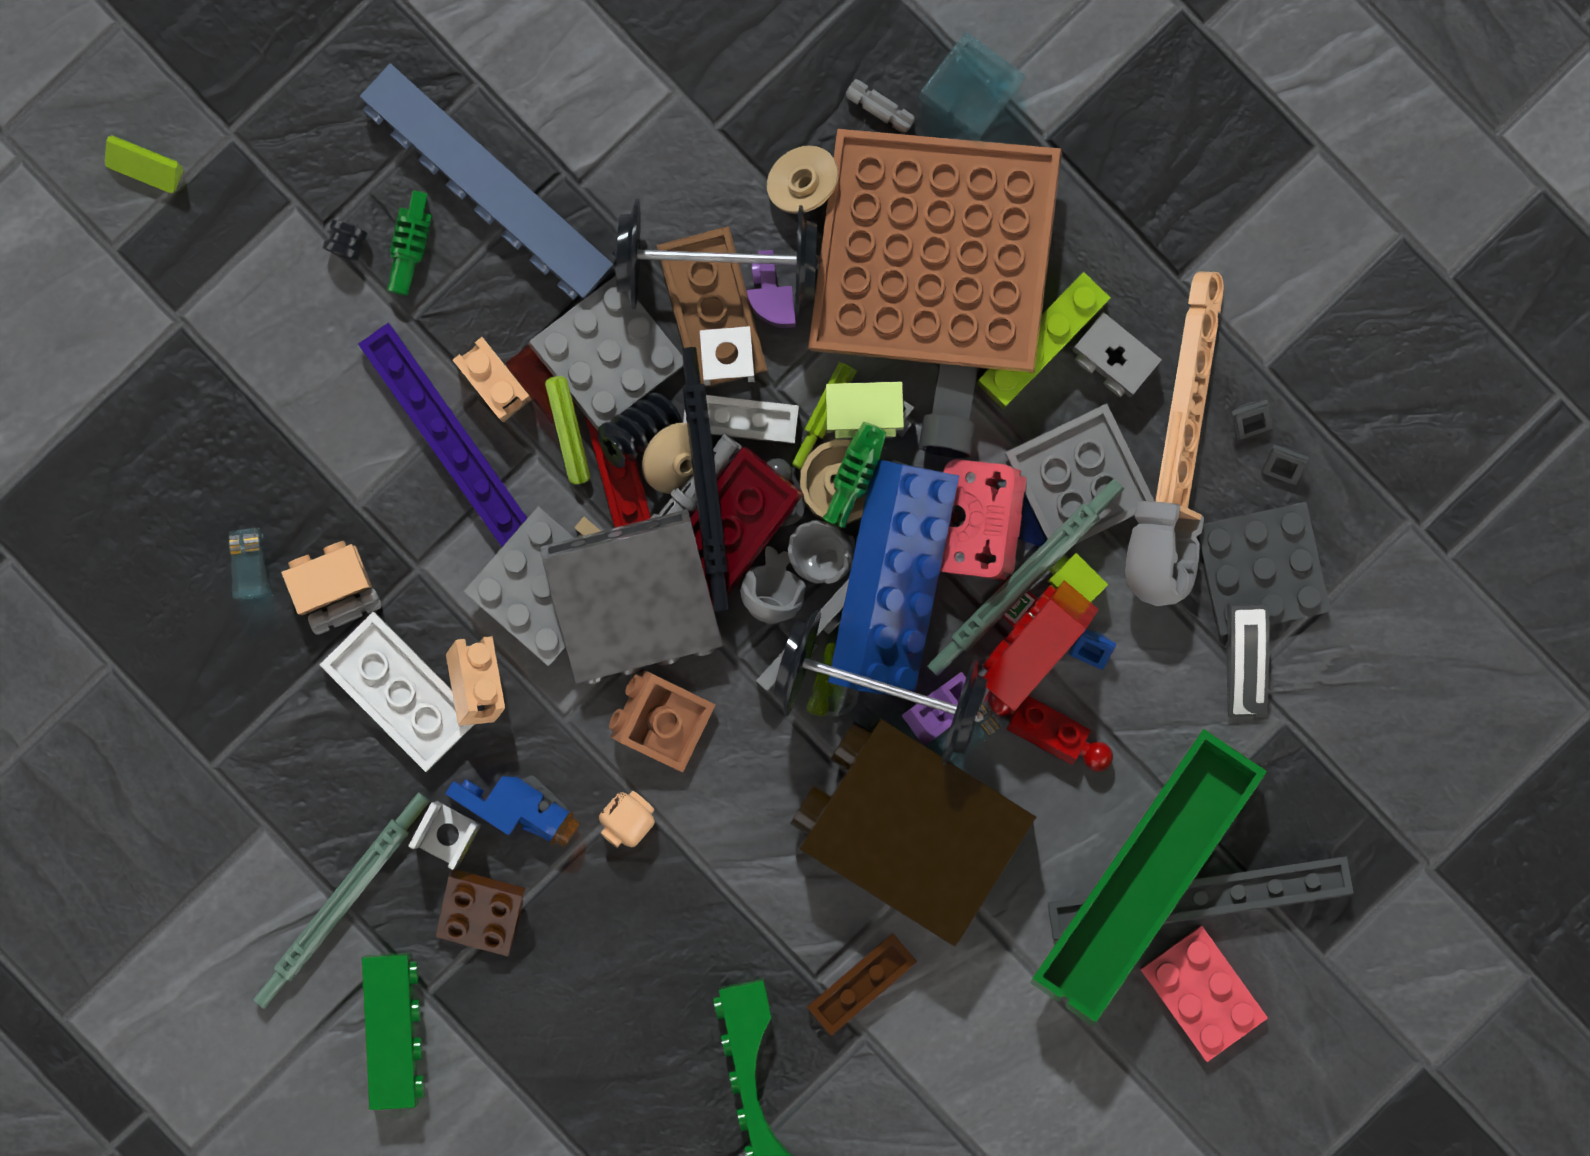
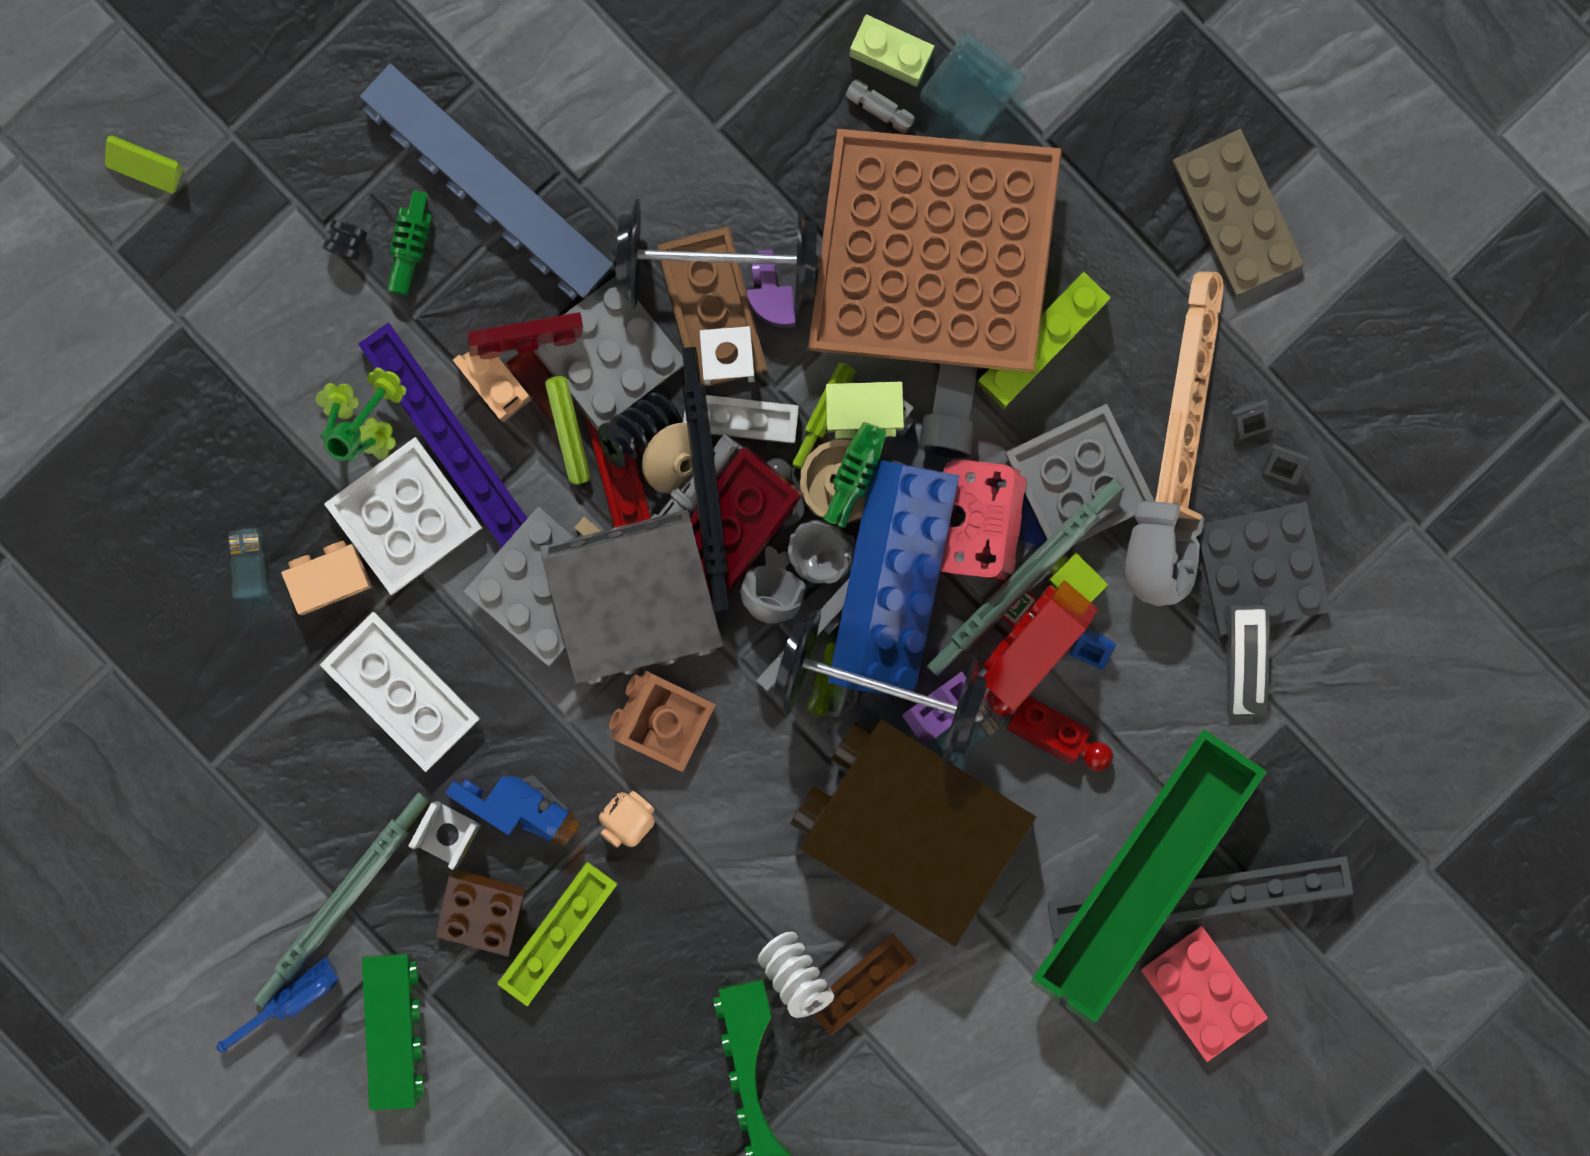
(290, 999): none -> blue piece
(344, 439): none -> plant
(344, 611): light grey axle -> none
(403, 516): none -> white plate
(475, 681): light nougat brick -> none
(525, 335): none -> dark red plate
(557, 933): none -> lime plate
(793, 977): none -> white piece
(797, 169): tan dish -> none
(891, 50): none -> yellowish green brick
(1110, 336): light grey brick -> none
(1237, 212): none -> dark tan plate

